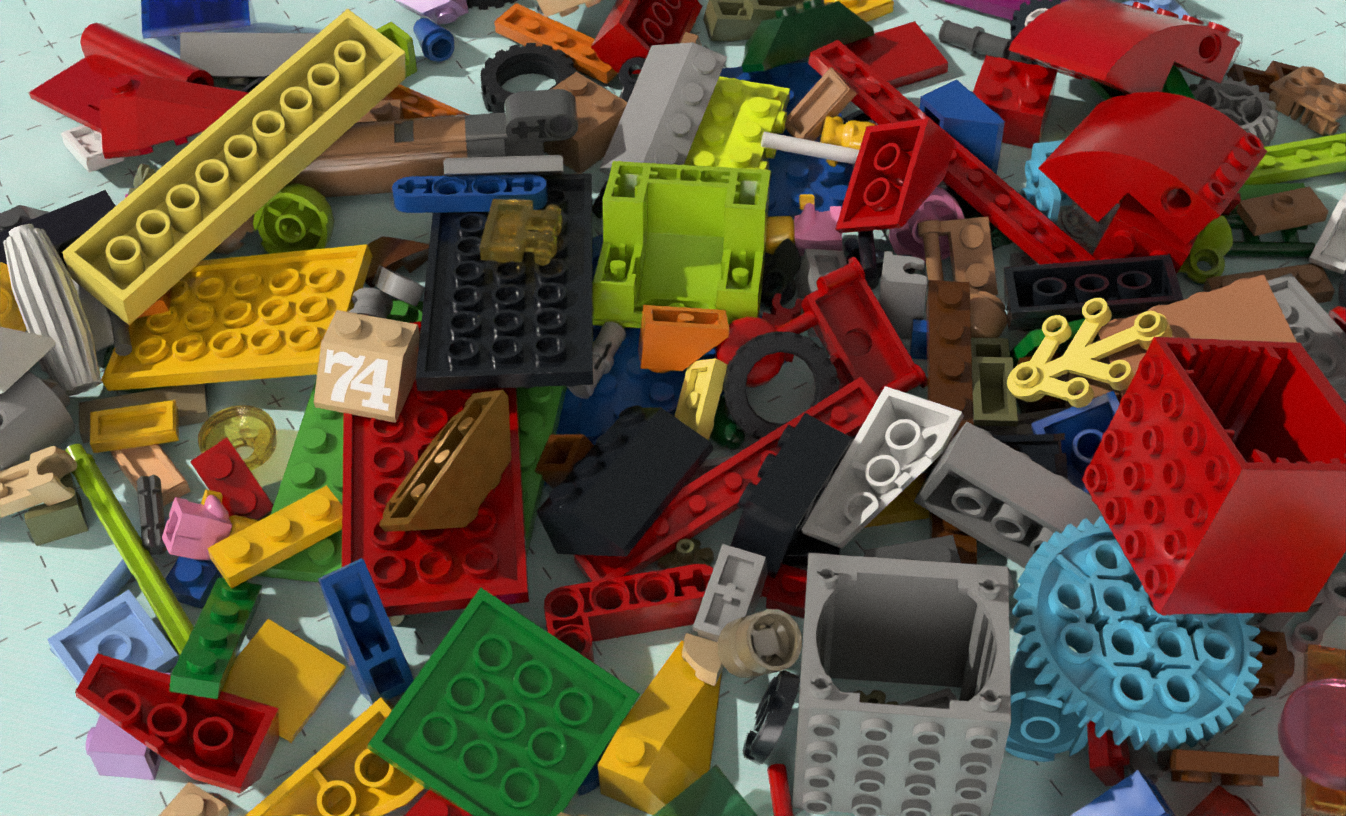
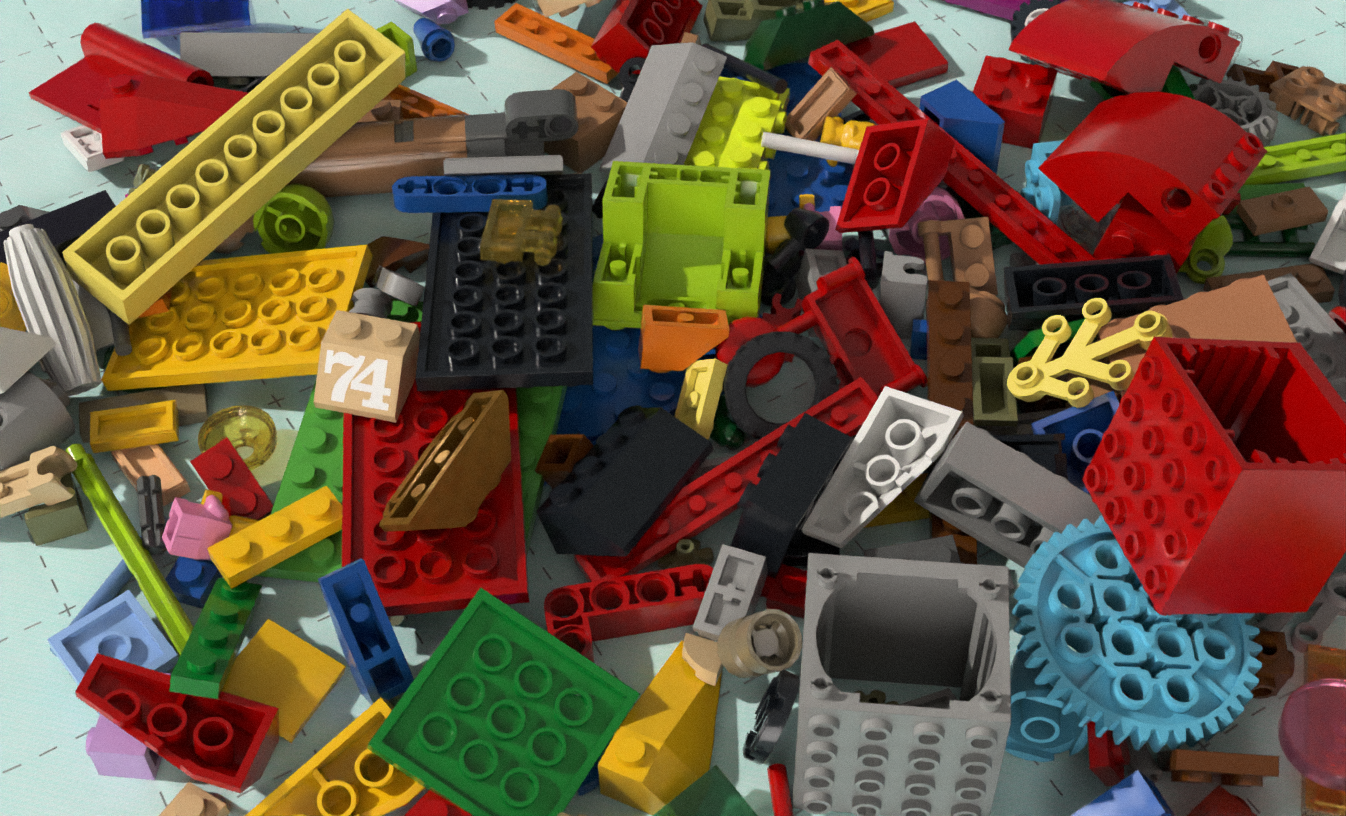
(521, 61): black tyre -> none
(604, 349): light grey pin -> none
(751, 72): none -> black bar
(805, 230): none -> black bar
(974, 40): dark grey pin -> none

